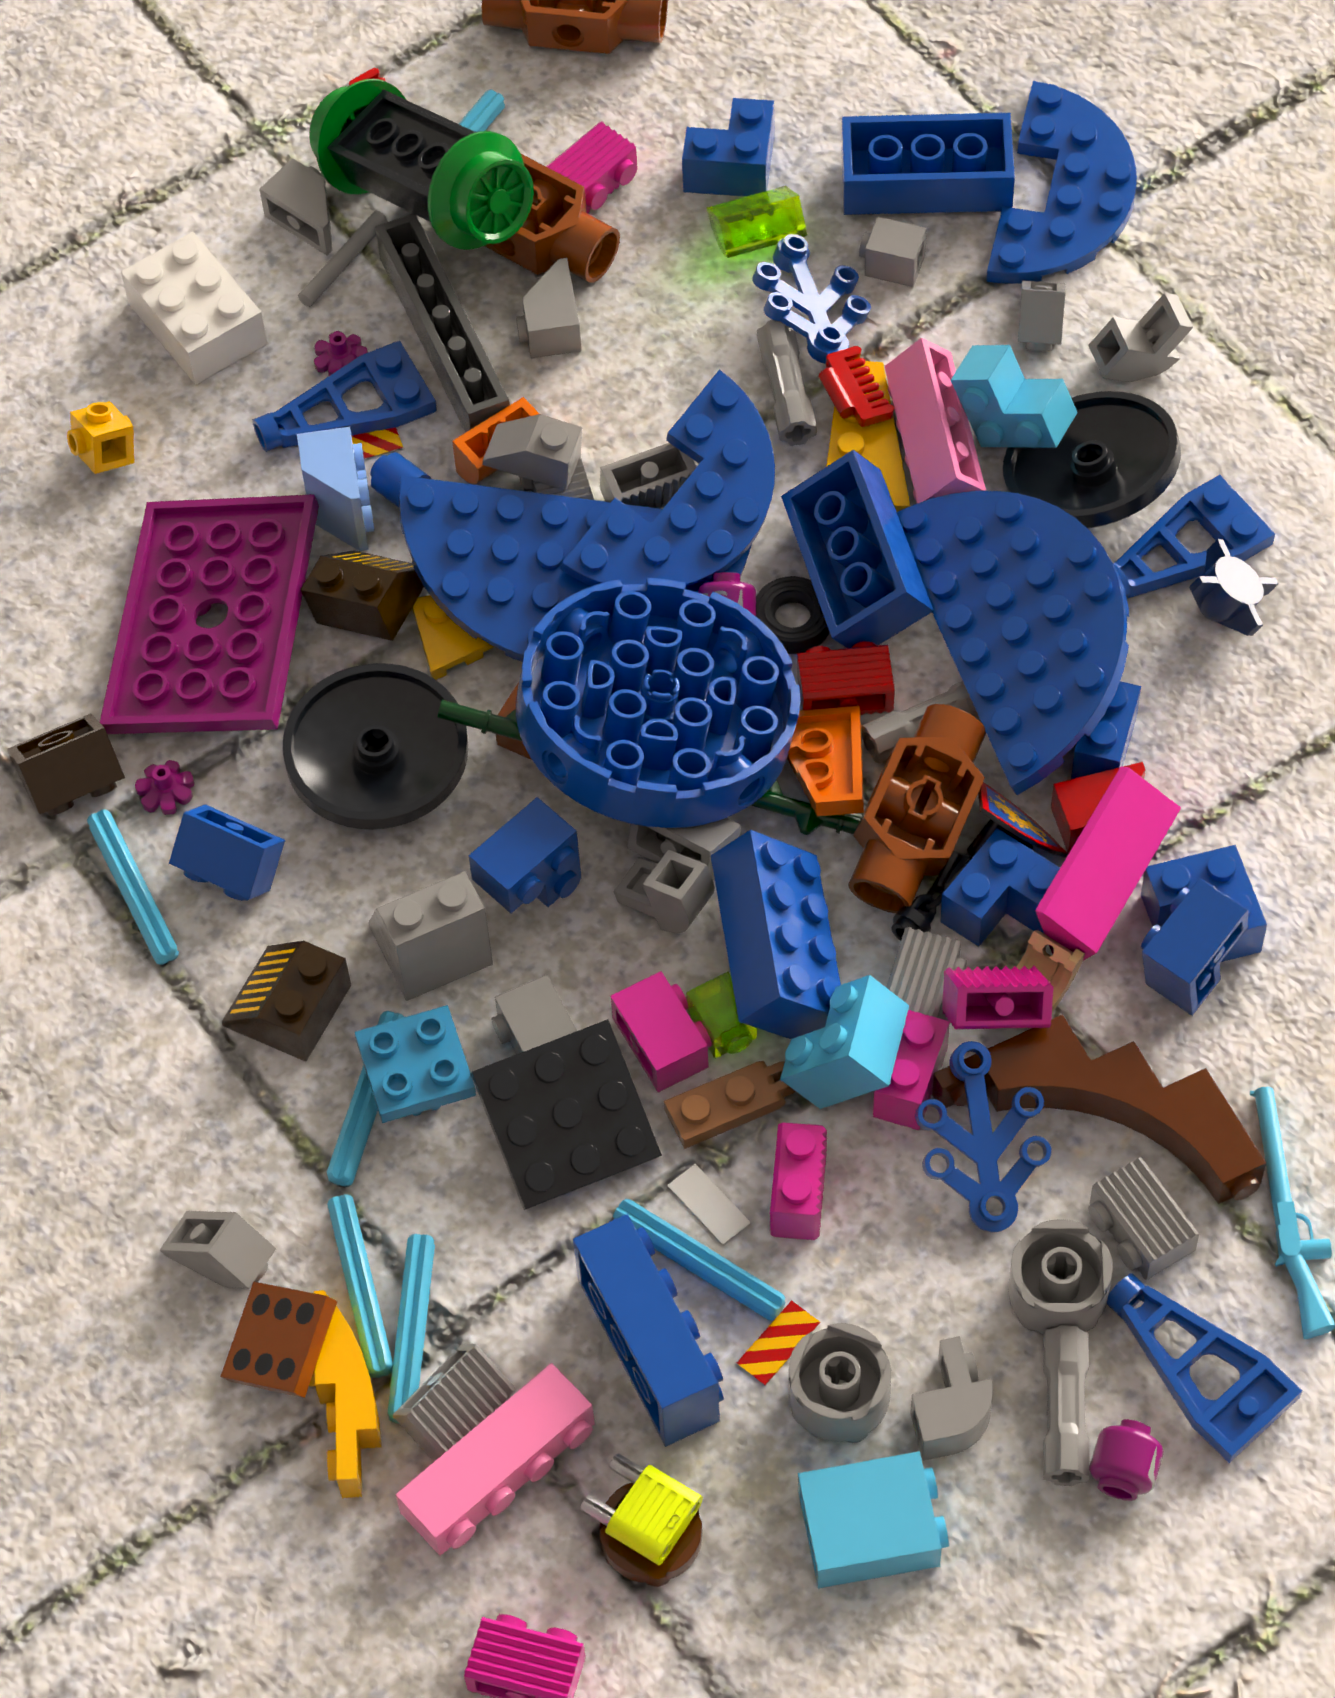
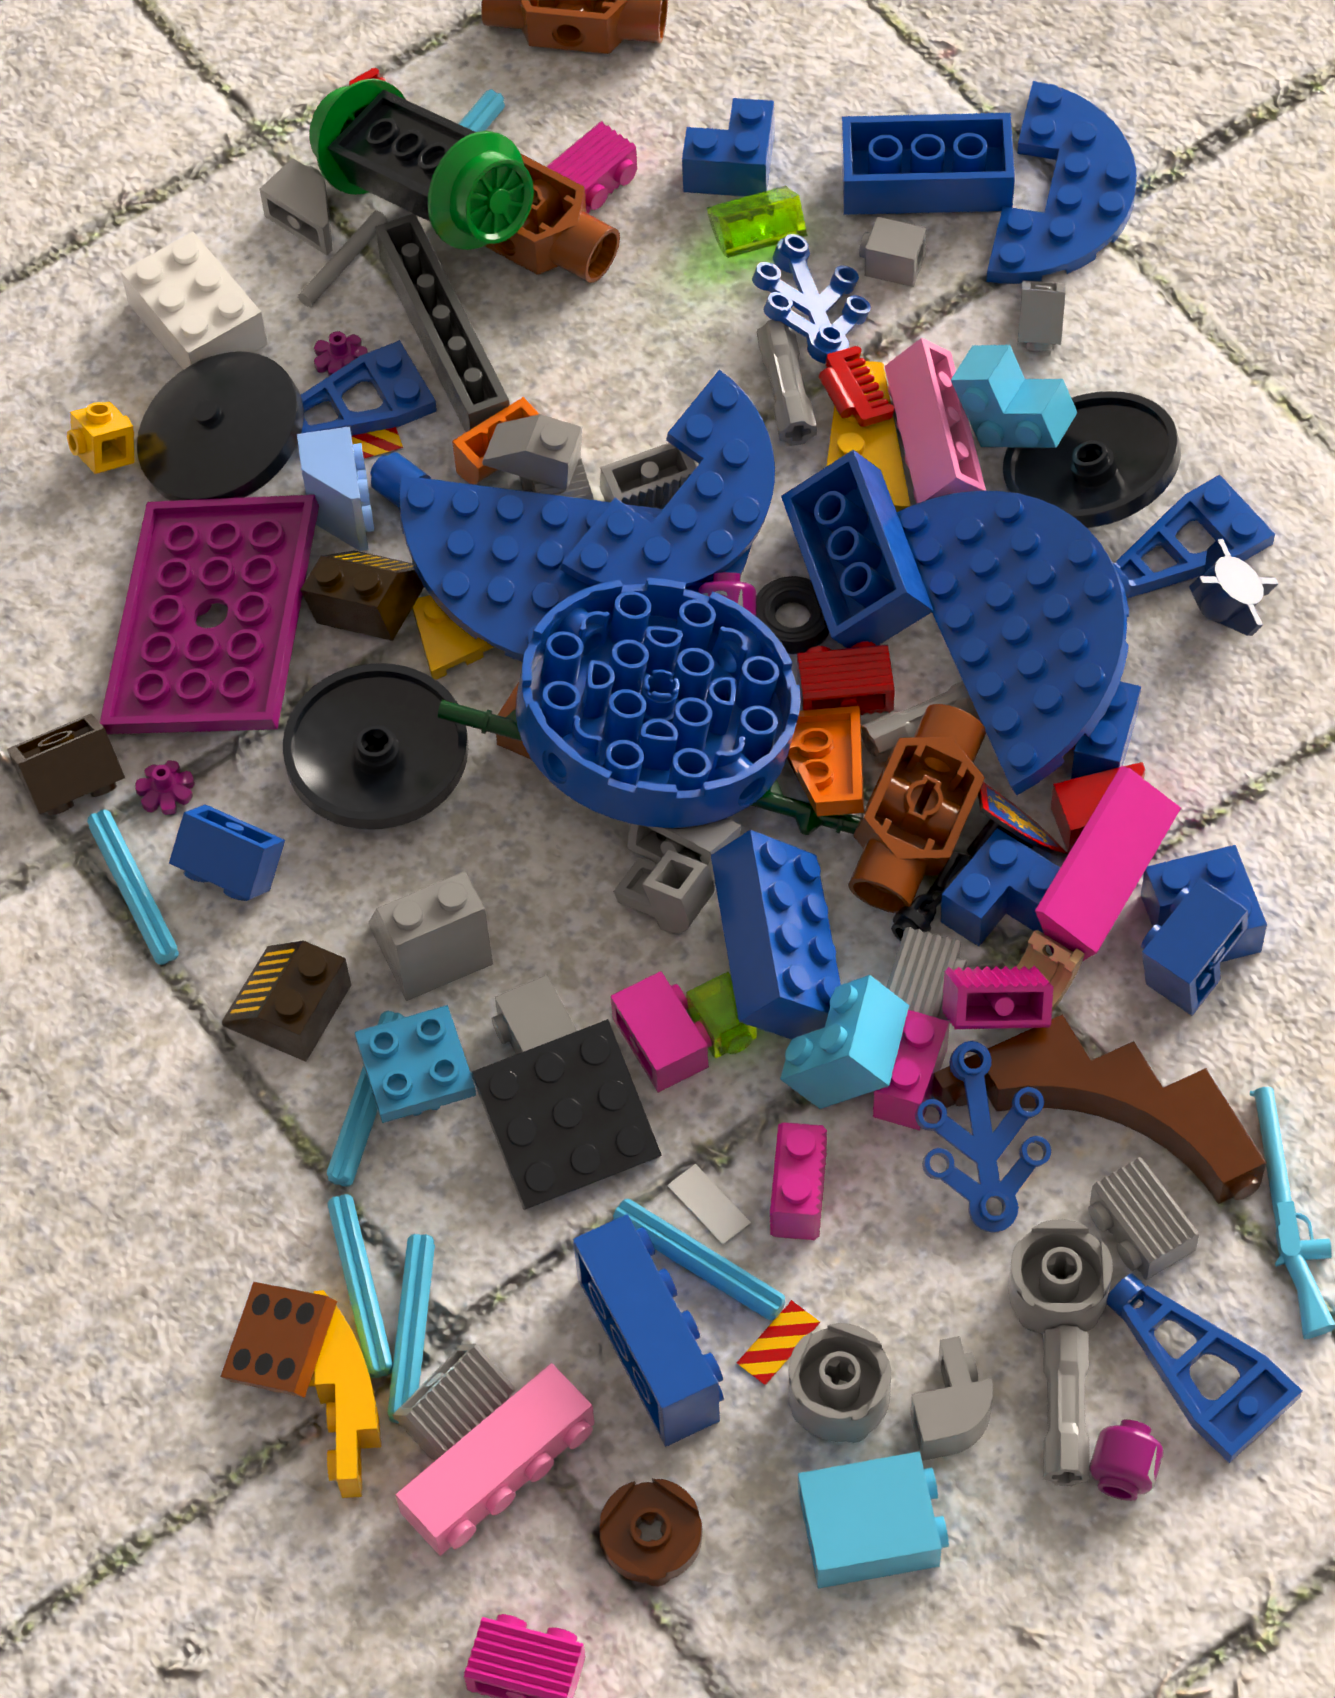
(219, 1248): light grey slope -> none
(220, 428): none -> black dish
(528, 859): blue brick -> none
(550, 314): light grey slope -> none
(651, 1512): neon yellow piece -> none
(727, 1102): medium nougat hinge -> none
(1142, 348): light grey brick -> none

